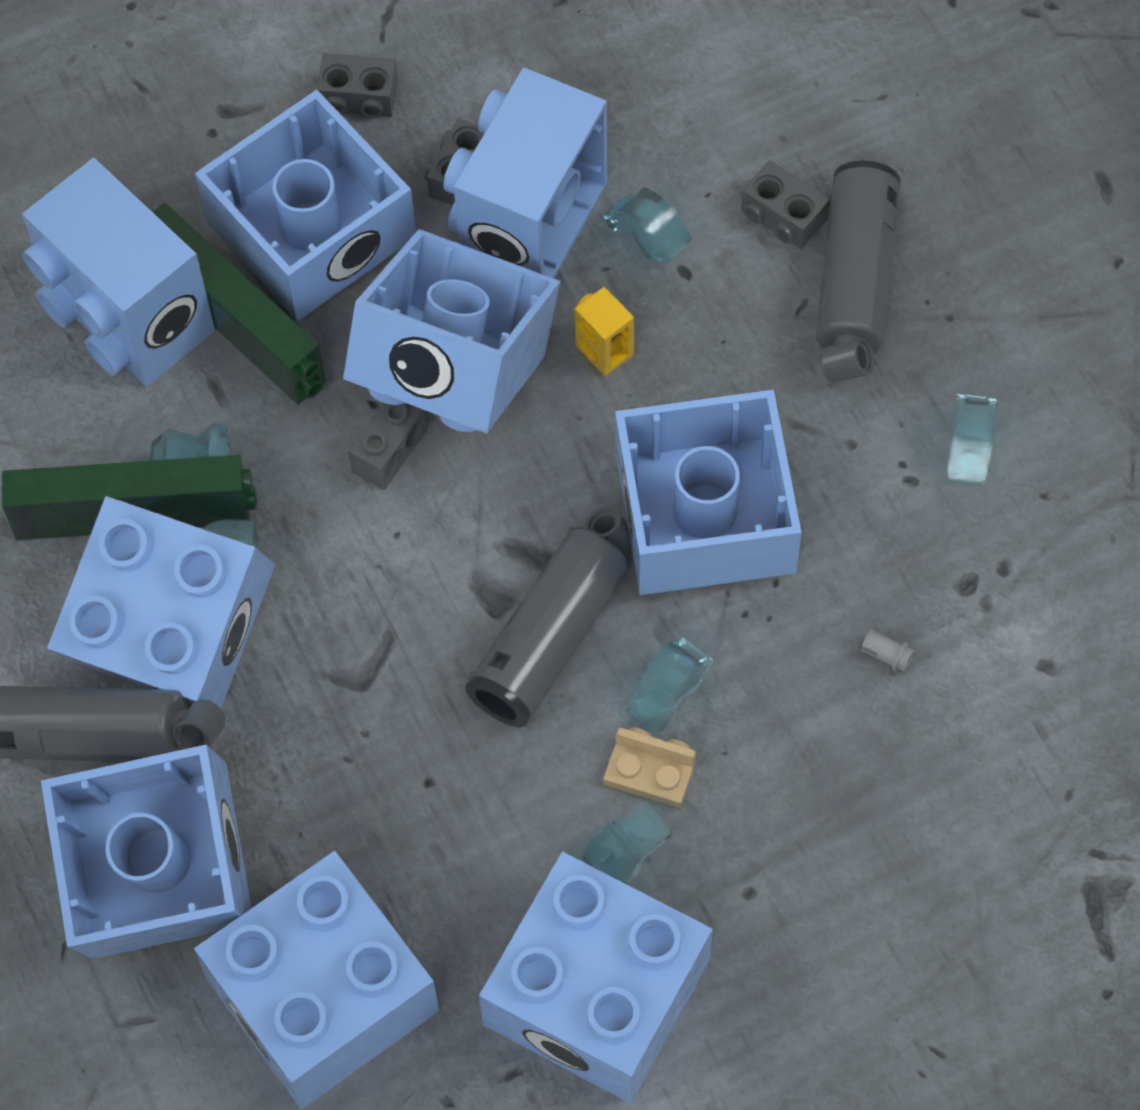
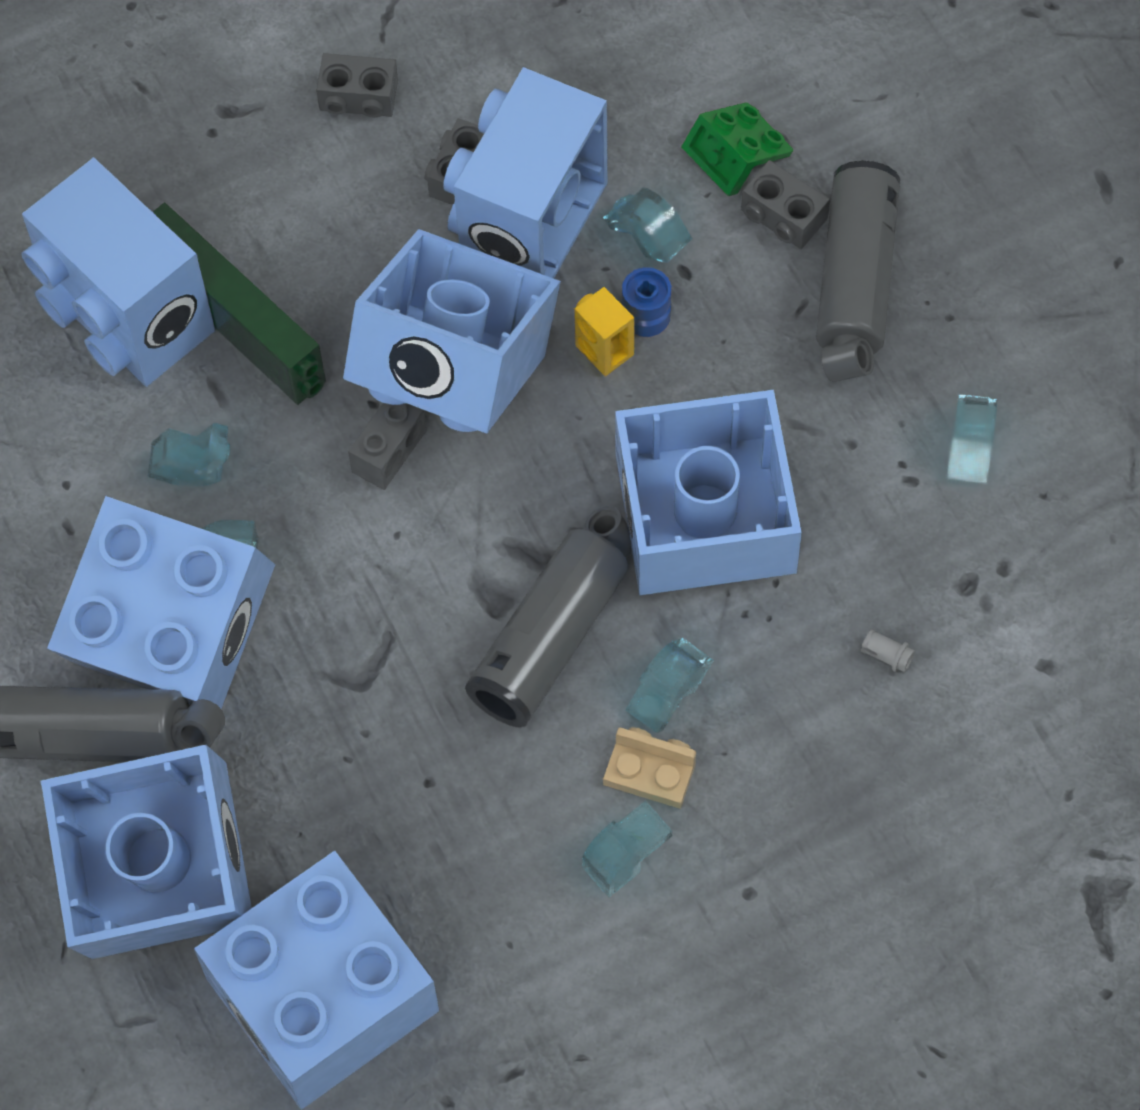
(69, 498): dark green brick -> none
(306, 204): light blue brick -> none
(596, 977): light blue brick -> none
(648, 298): none -> blue wheel
(733, 142): none -> green bracket

